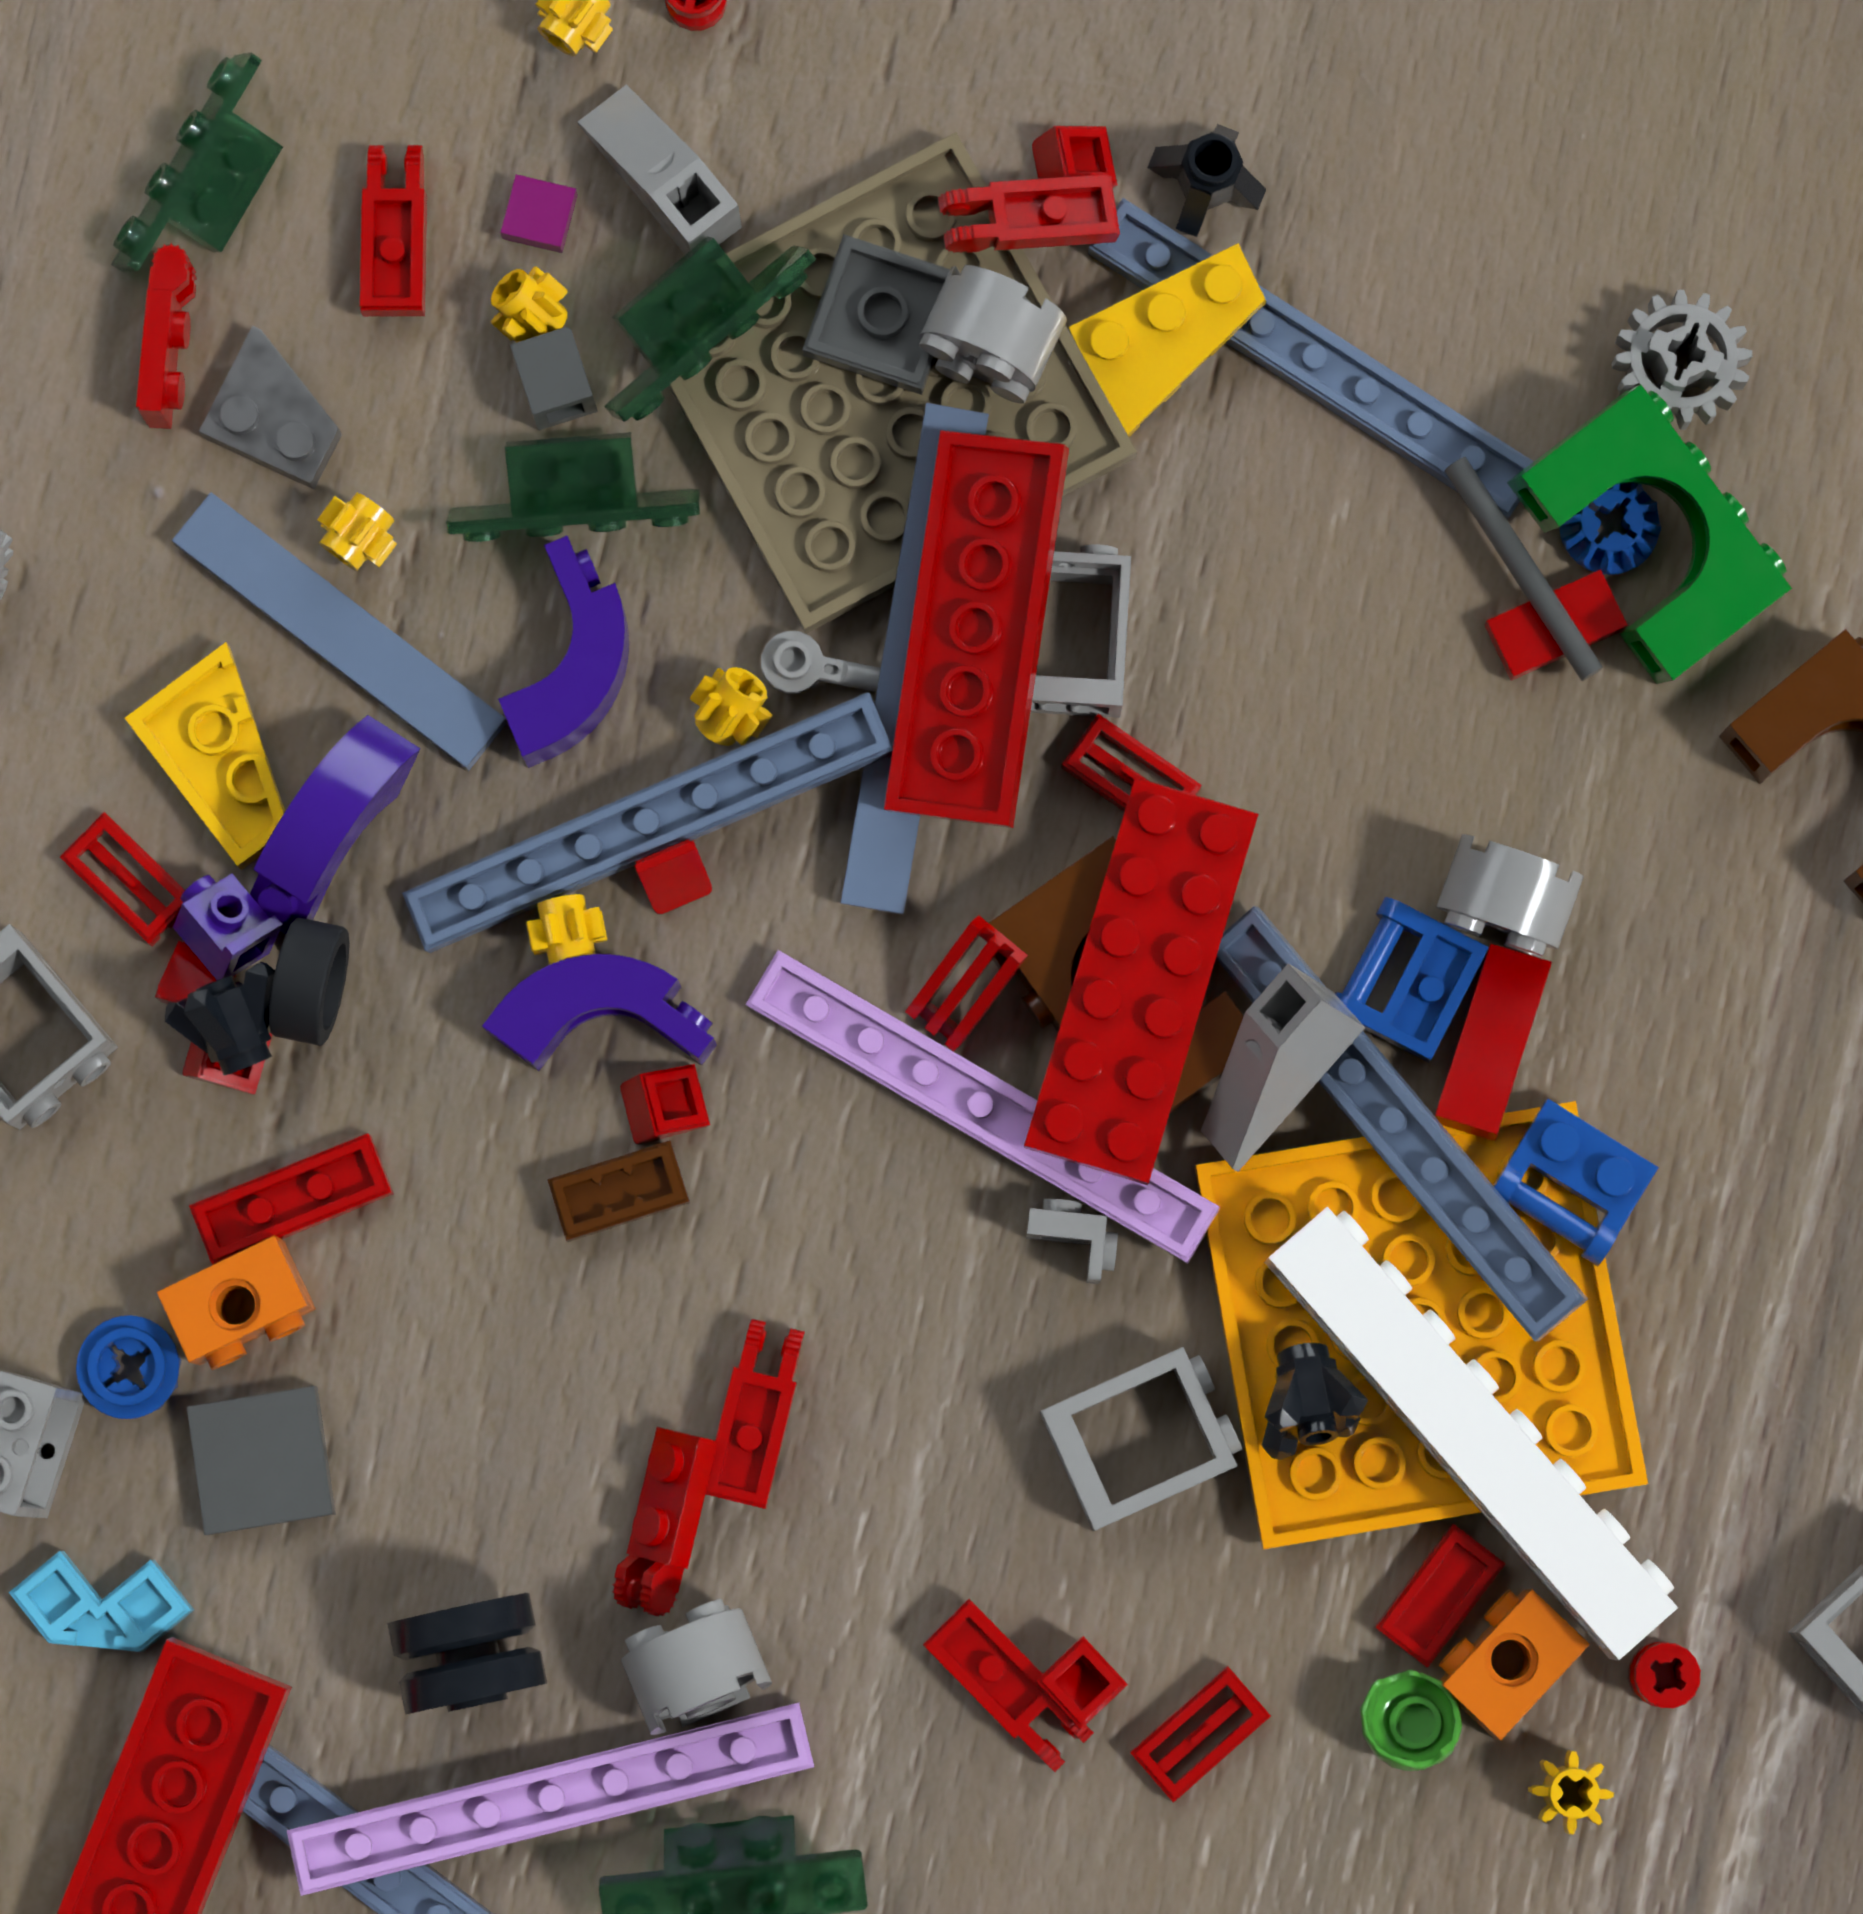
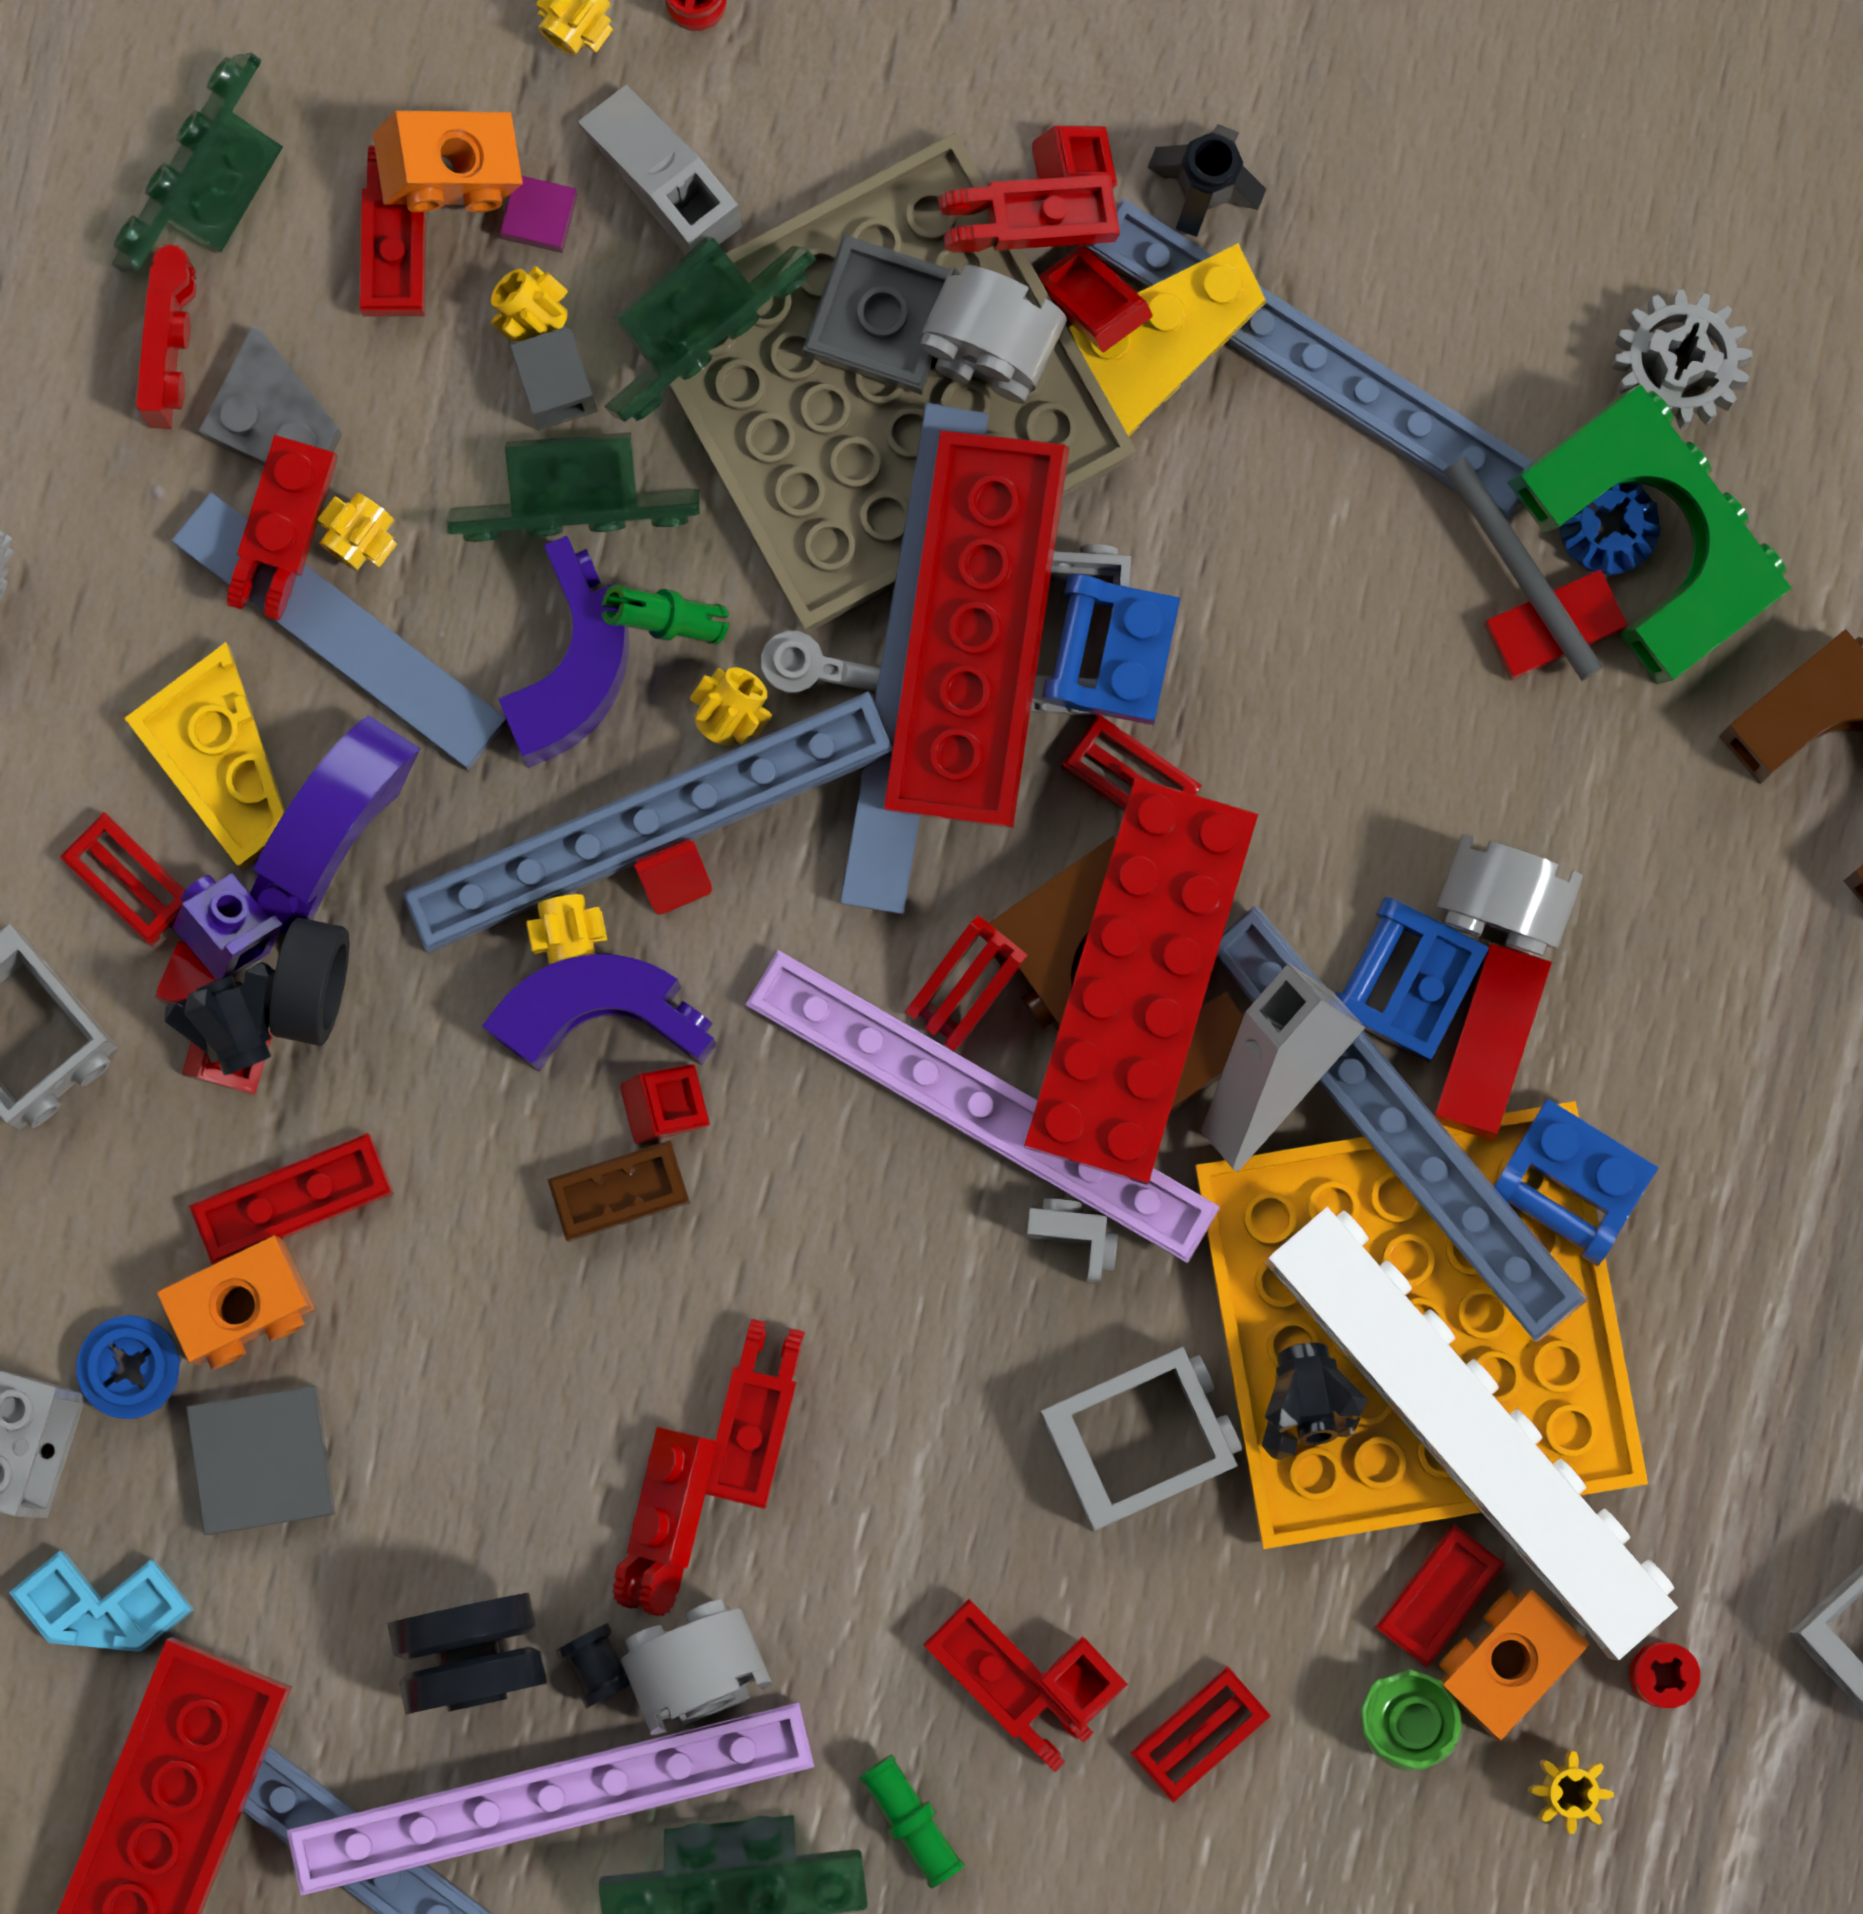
(282, 521): none -> red hinge
(475, 143): none -> orange brick
(595, 1665): none -> black bush
(665, 614): none -> green pin
(911, 1821): none -> green pin
(1094, 298): none -> red tile
(1132, 655): none -> blue plate

